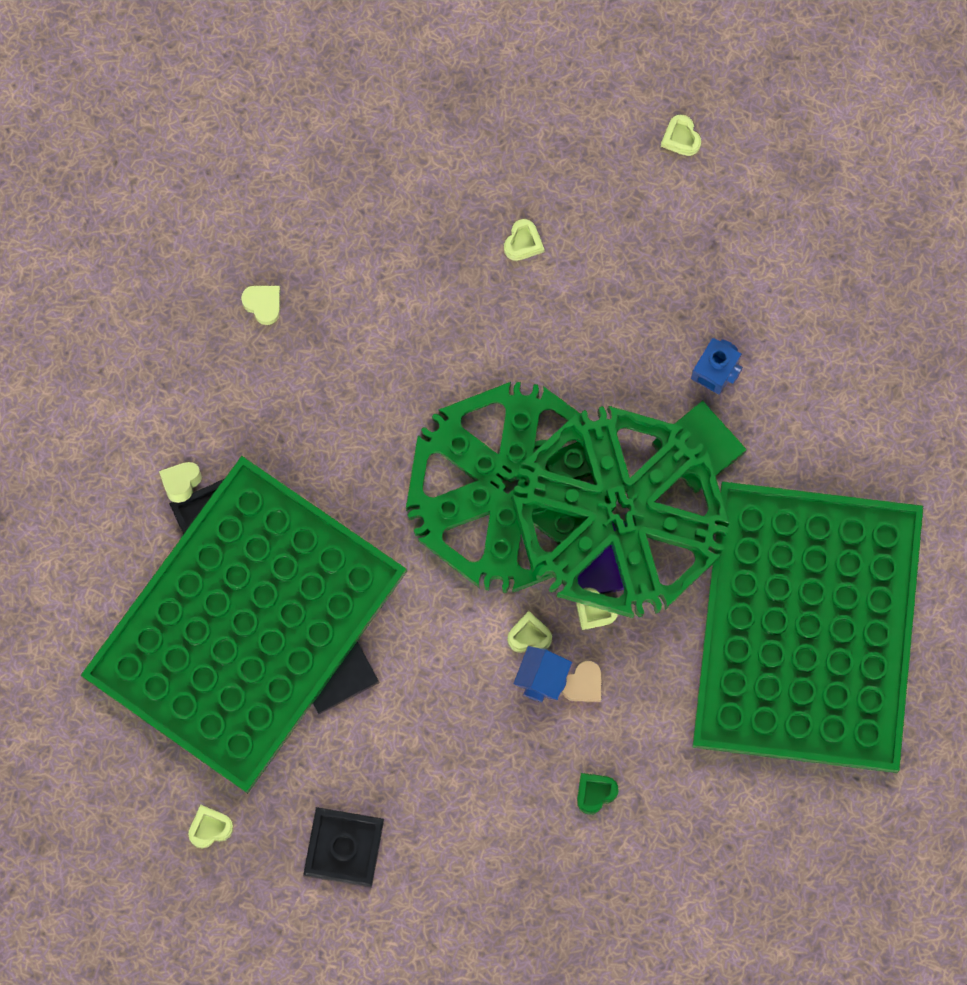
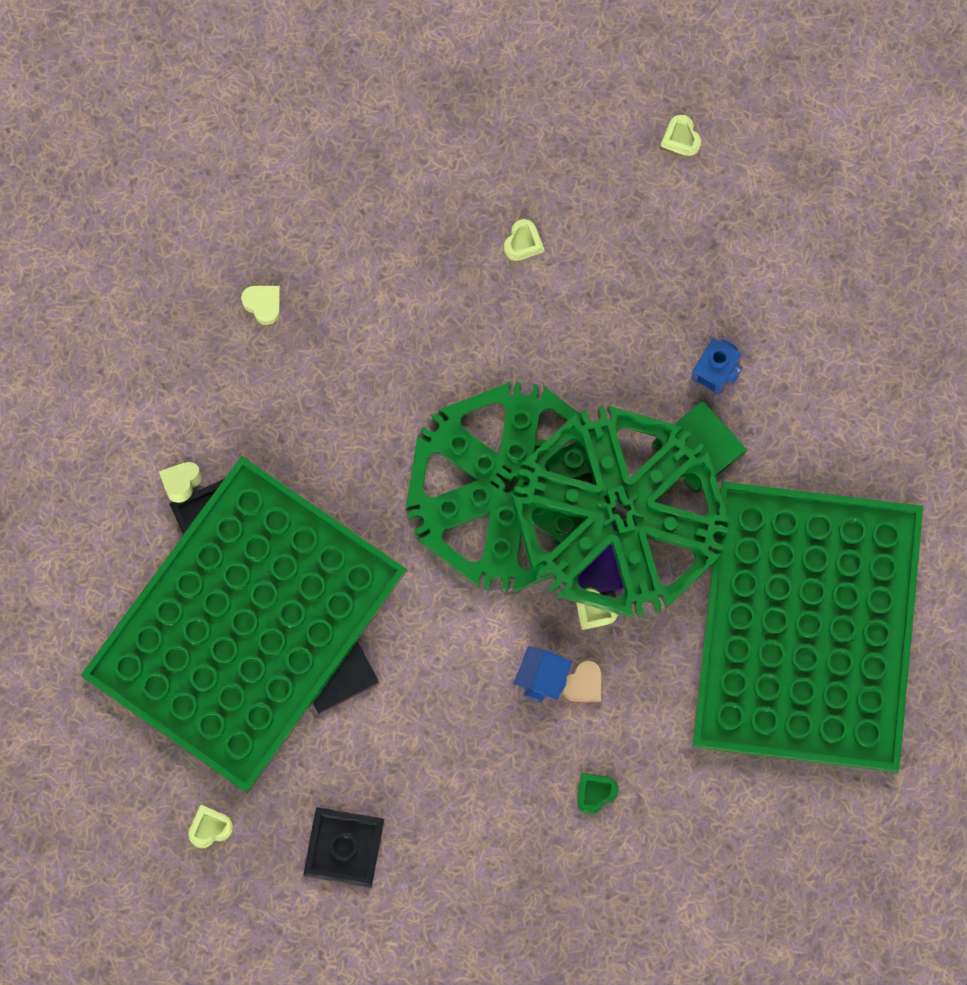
(529, 632): yellowish green tile -> none

